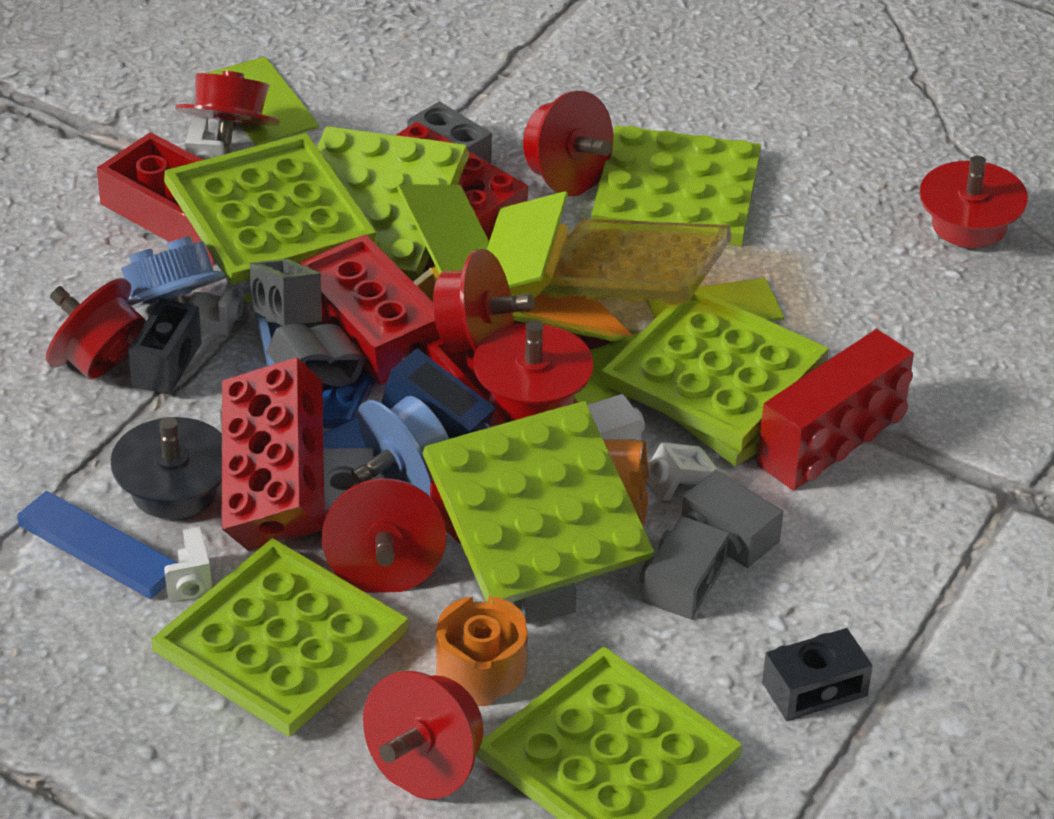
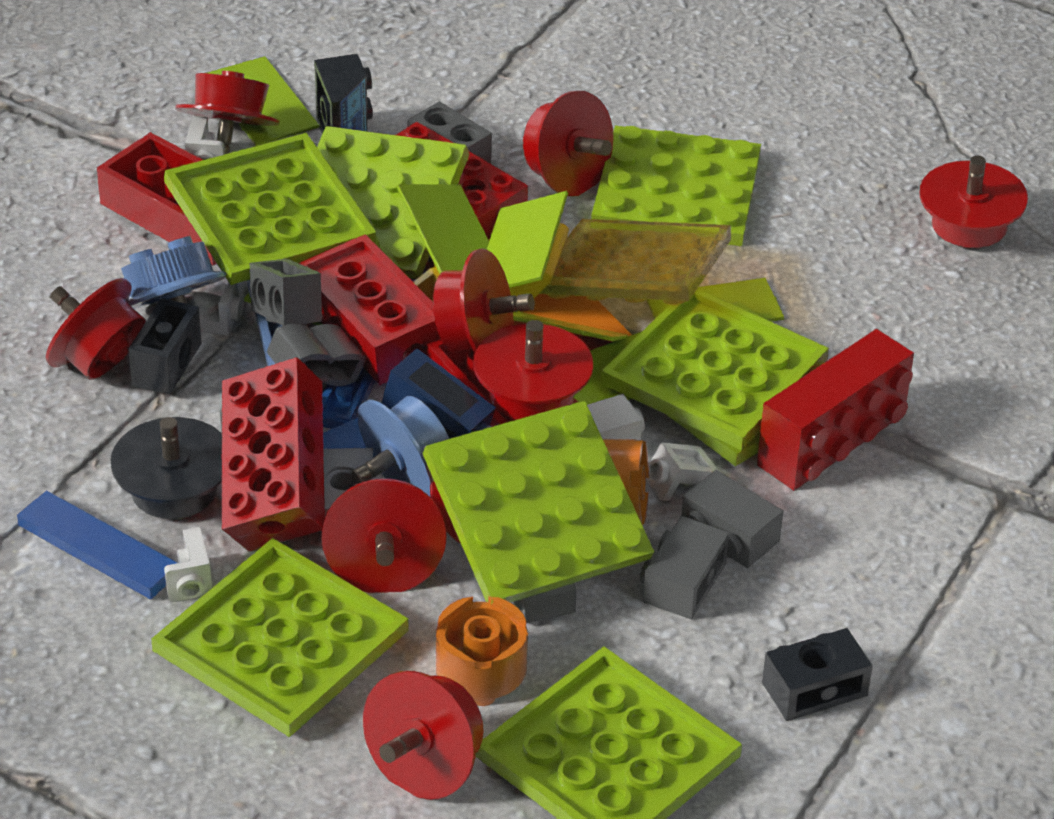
(342, 93): none -> black slope

